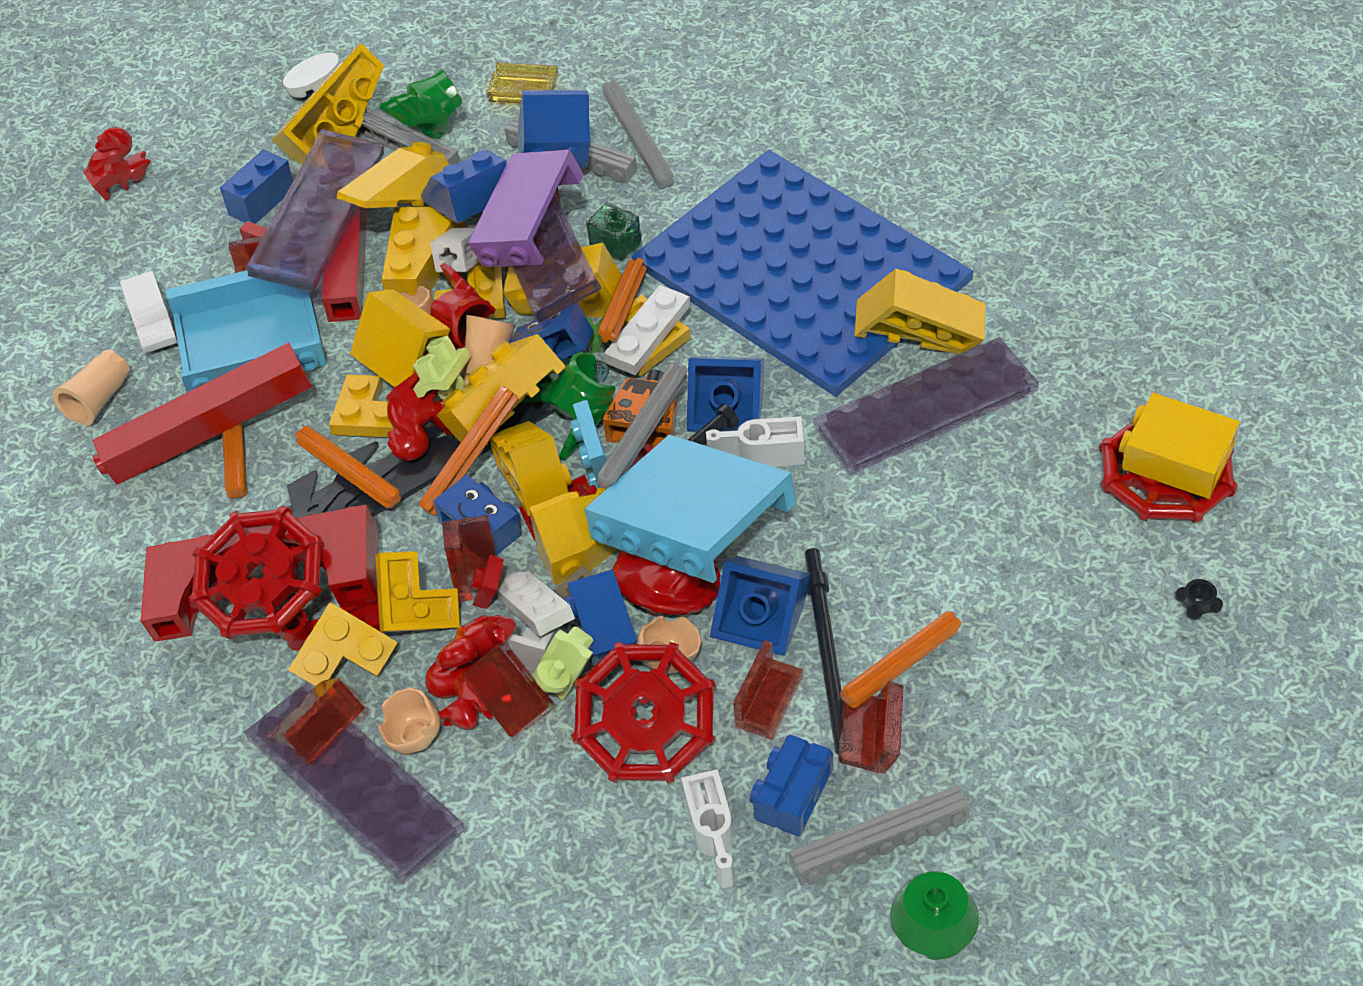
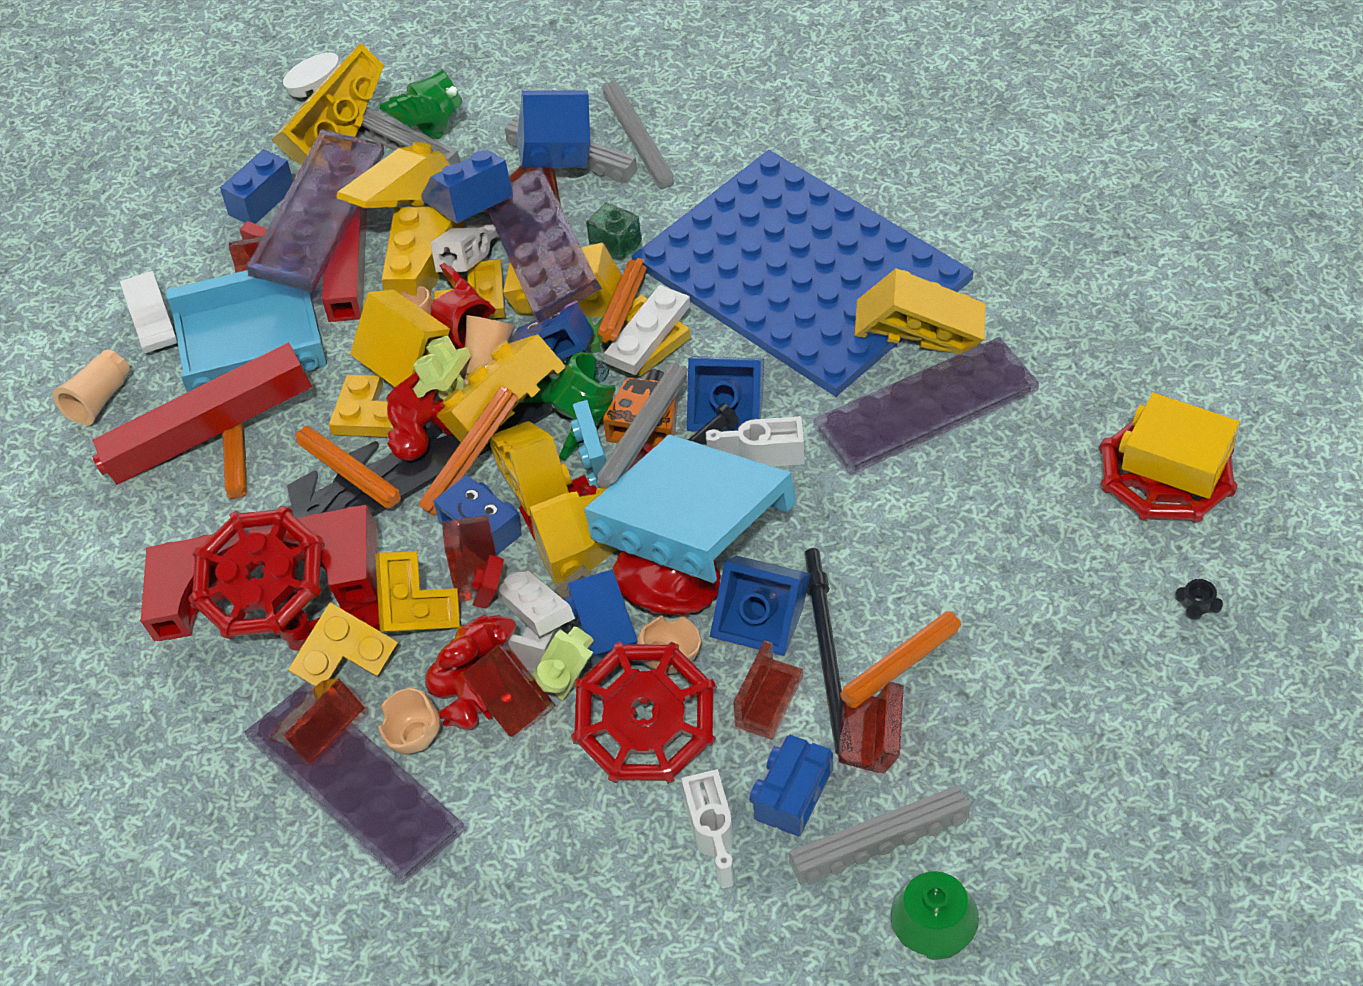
(108, 163): red animal -> none
(513, 78): clear yellow plate -> none
(518, 205): medium lavender panel -> none

